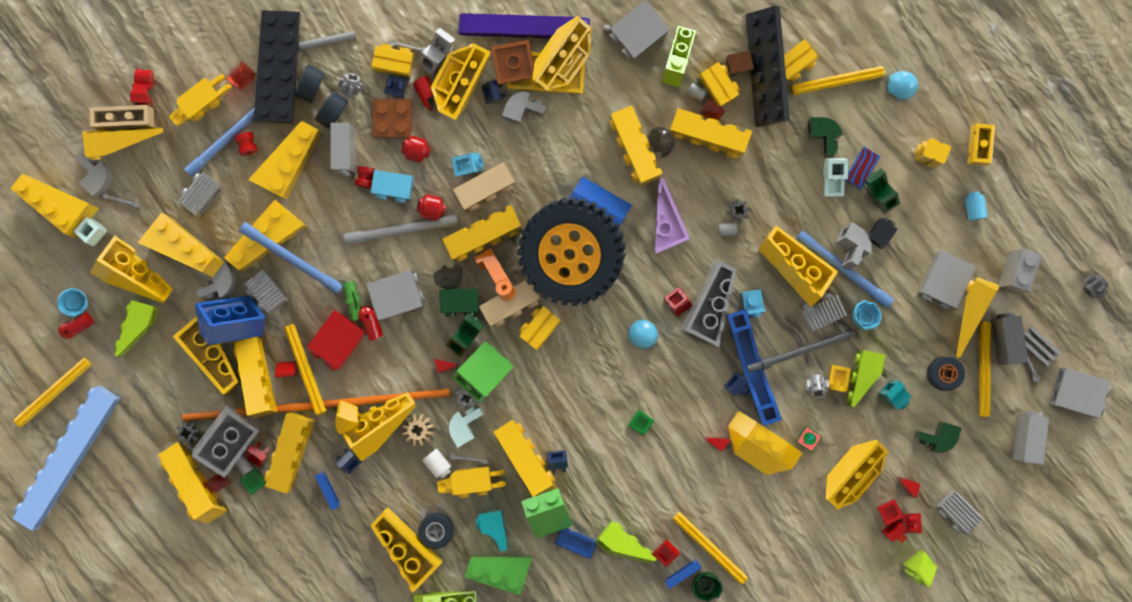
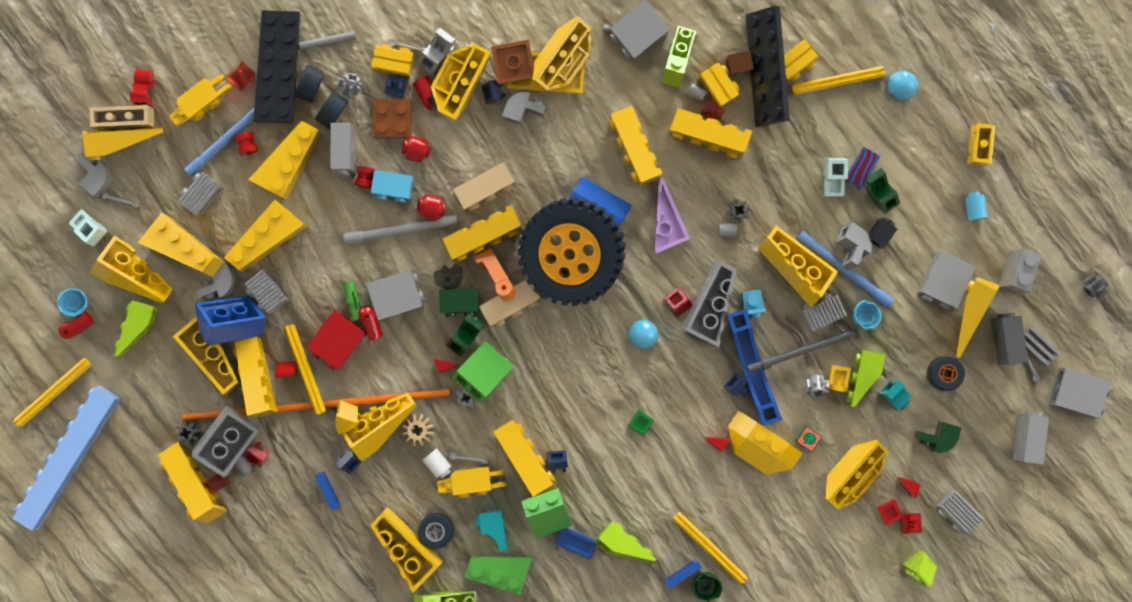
(56, 206): yellow wedge -> none
(253, 481): green tile -> none
(255, 235): medium blue piece -> none
(289, 452): yellow wedge -> none
(459, 427): light aqua brick -> none
(467, 164): medium azure bracket -> none
(511, 25): dark purple beam -> none
(539, 328): yellow brick -> none
(661, 140): clear smoke hair -> none
(666, 553): red tile -> none
(825, 129): dark green brick -> none
(894, 532): red tile -> none
(932, 153): yellow brick -> none
(984, 369): yellow axle -> none

